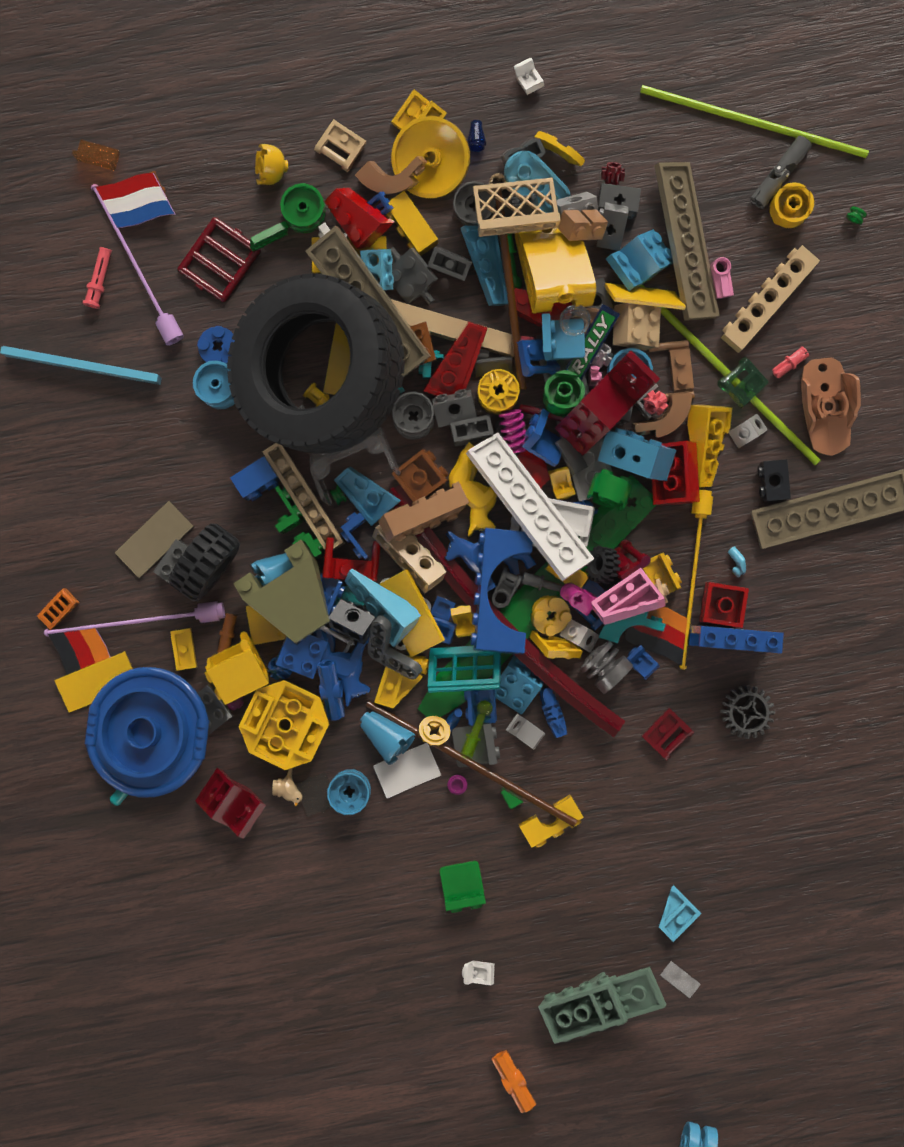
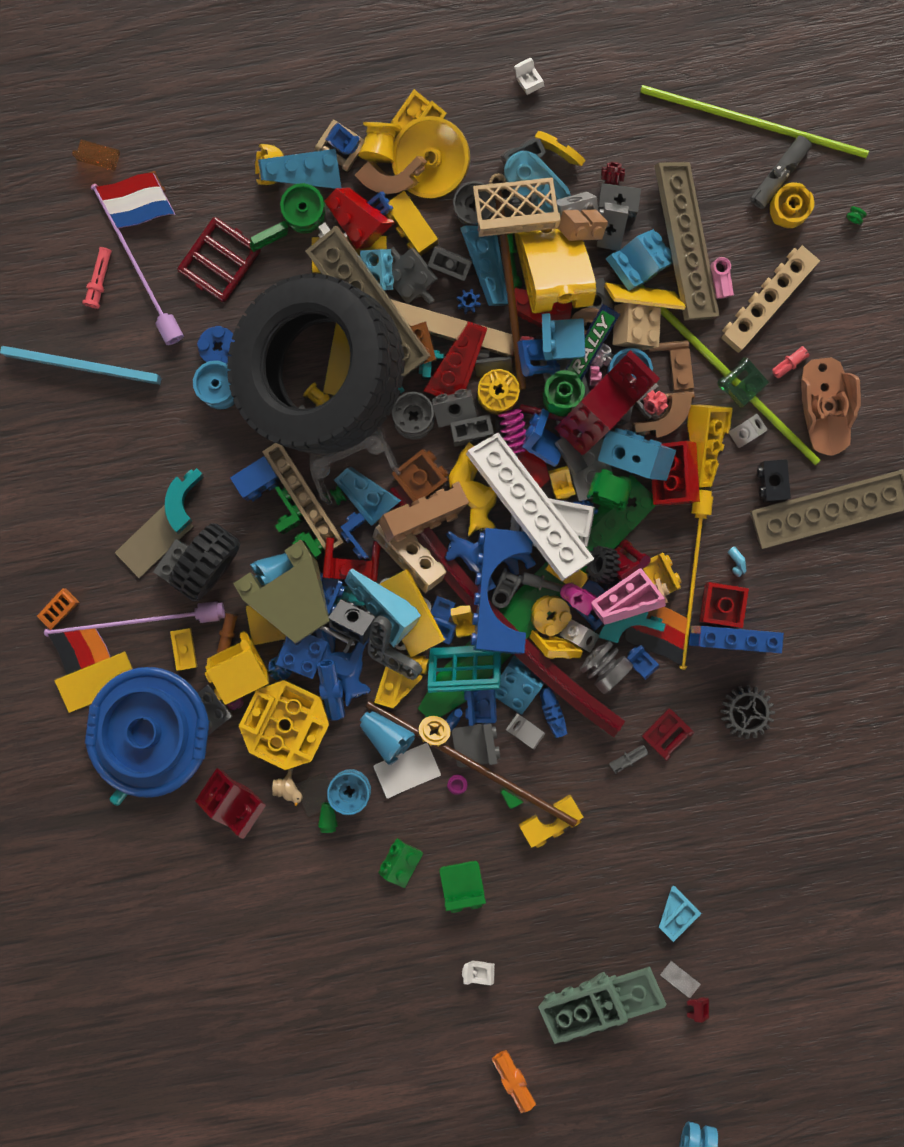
(175, 500): none -> teal arch
(311, 168): none -> dark azure wing
(327, 819): none -> green cone
(342, 140): none -> blue bracket
(379, 142): none -> yellow hat
(400, 863): none -> green bracket
(464, 298): none -> blue gear
(476, 138): clear blue cone -> none
(484, 709): clear neon green pin -> none
(570, 312): clear piece -> none
(628, 759): none -> dark grey axle
(701, 1009): none -> dark red tile

